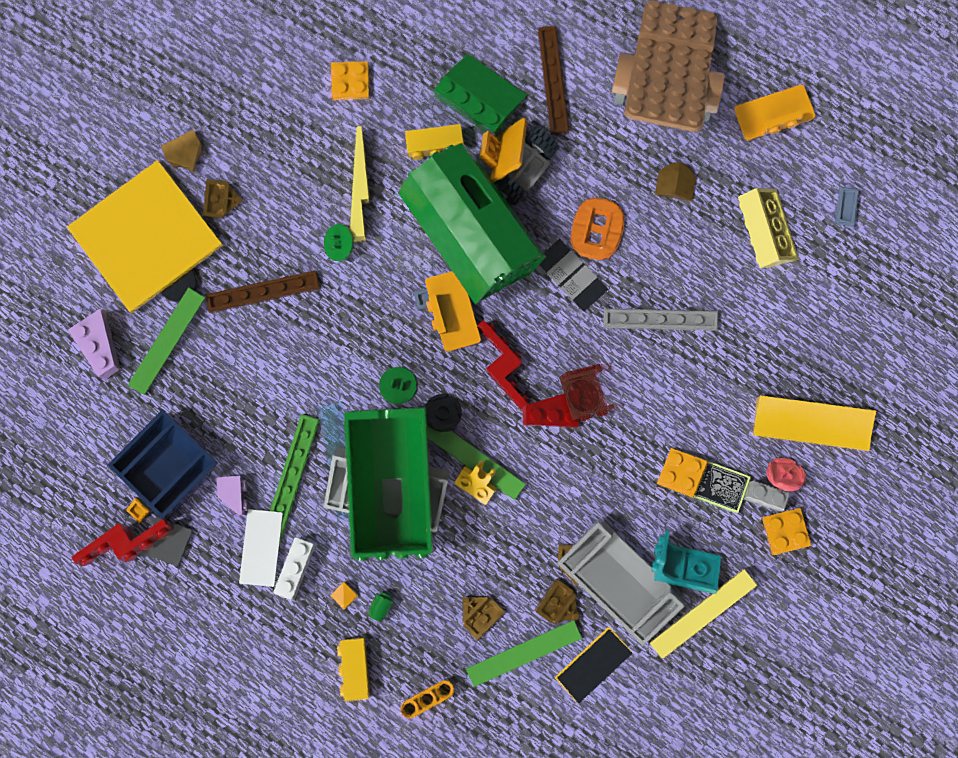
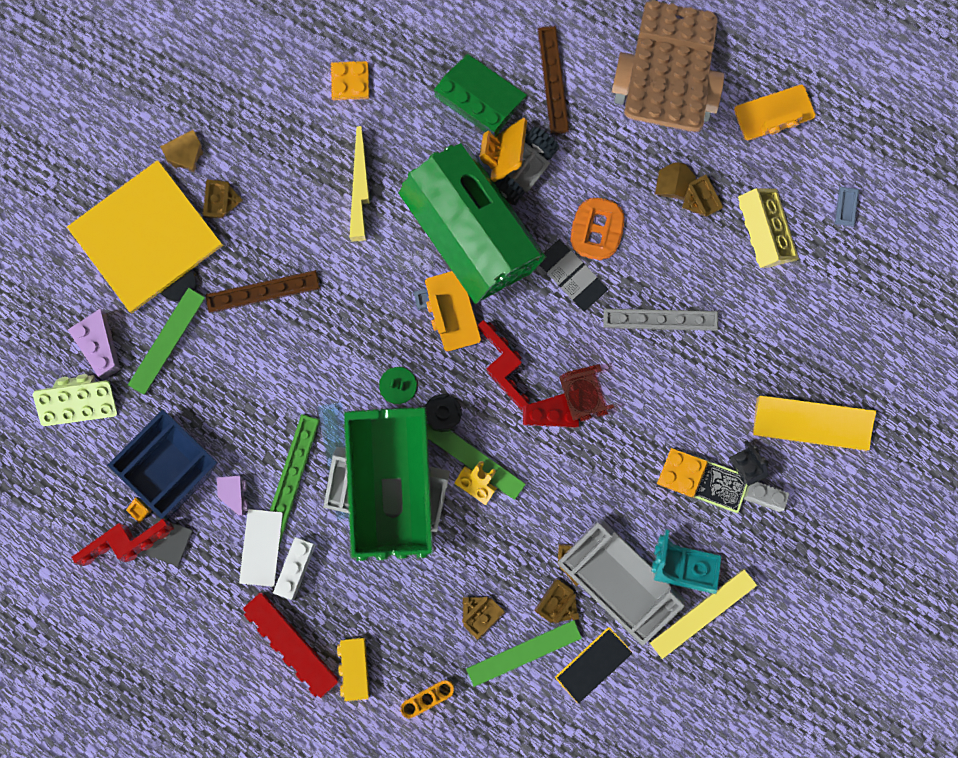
(75, 400): none -> yellowish green bracket
(291, 645): none -> red brick
(338, 242): green piece -> none
(344, 595): light orange slope -> none
(380, 606): green brick -> none
(430, 140): yellow brick -> none
(701, 197): none -> pearl gold slope
(750, 464): none -> black bracket
(785, 474): coral tile -> none
(786, 531): light orange plate -> none

